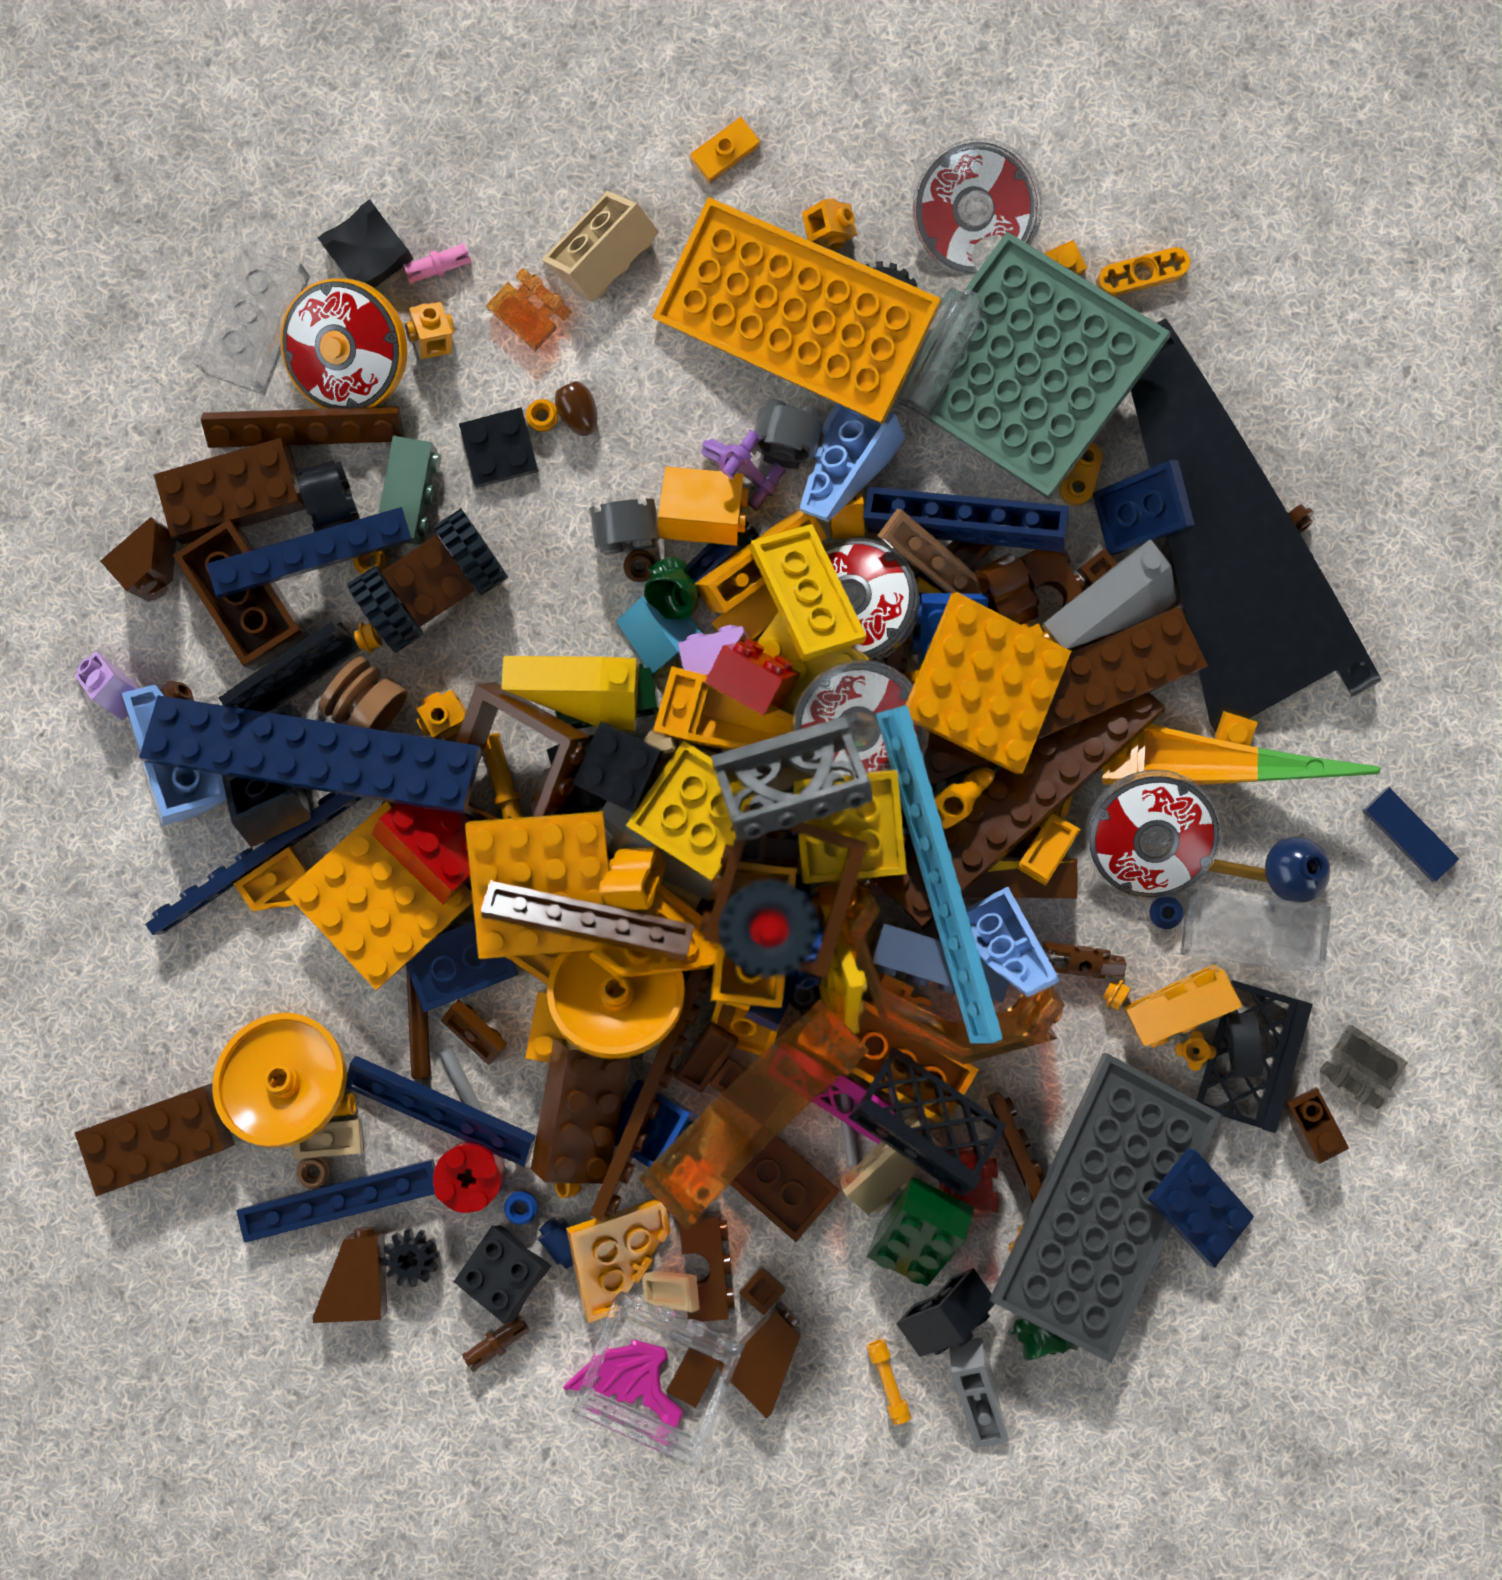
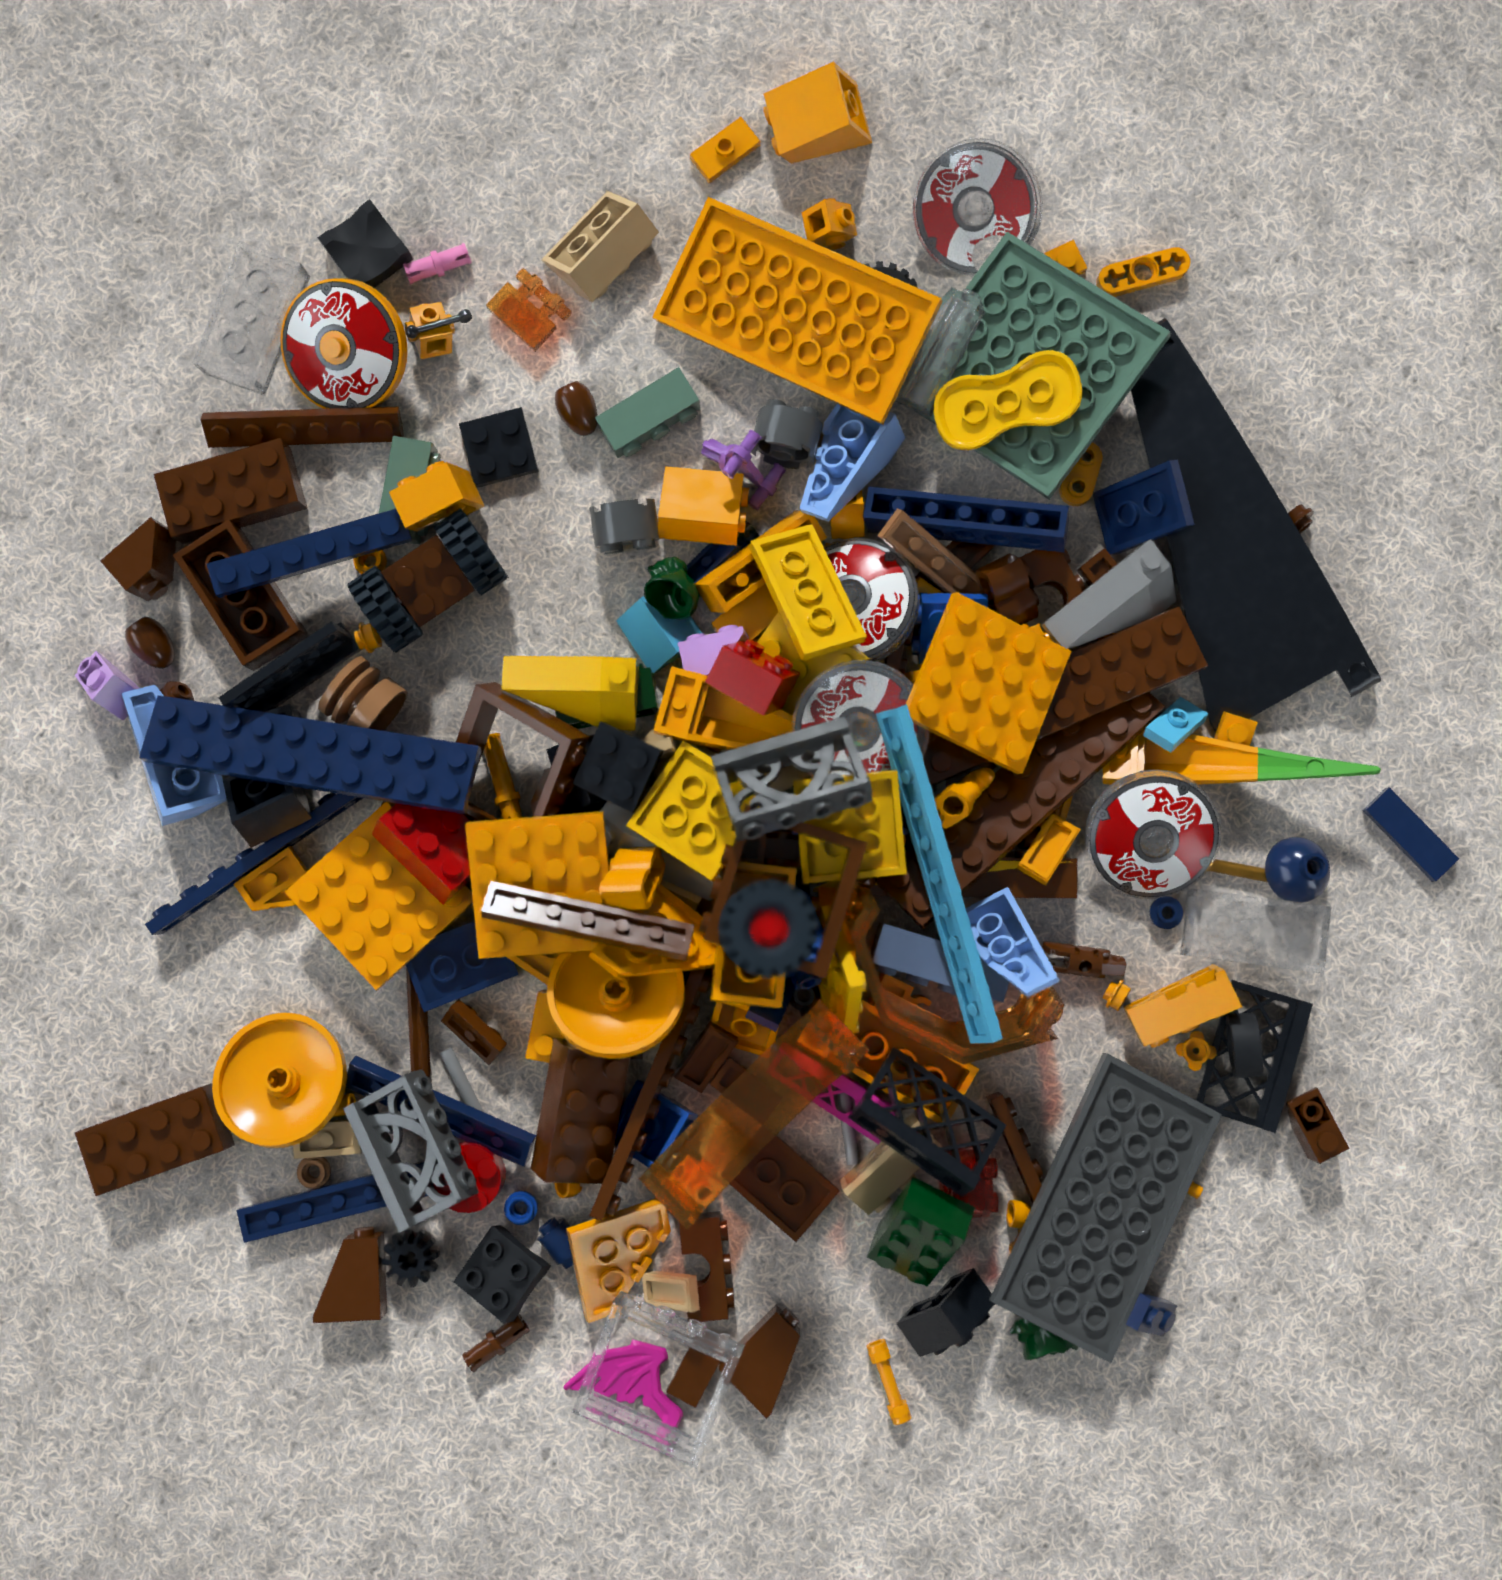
(150, 642): none -> reddish brown animal
(324, 495): black brick -> none
(433, 707): light orange brick -> none
(435, 495): none -> light orange brick
(442, 1152): none -> dark grey fence
(463, 316): none -> black hinge
(538, 406): light orange plate -> none
(633, 573): reddish brown plate -> none
(648, 413): none -> sand green brick
(762, 1290): reddish brown plate -> none
(816, 115): none -> light orange slope
(978, 1393): light grey slope -> none
(1017, 1213): none -> light orange hinge
(1033, 393): none -> yellow plate
(1152, 1315): none -> dark blue plate
(1175, 724): none -> medium azure plate
(1201, 1207): dark blue plate -> none
(1369, 1058): clear smoke plate -> none

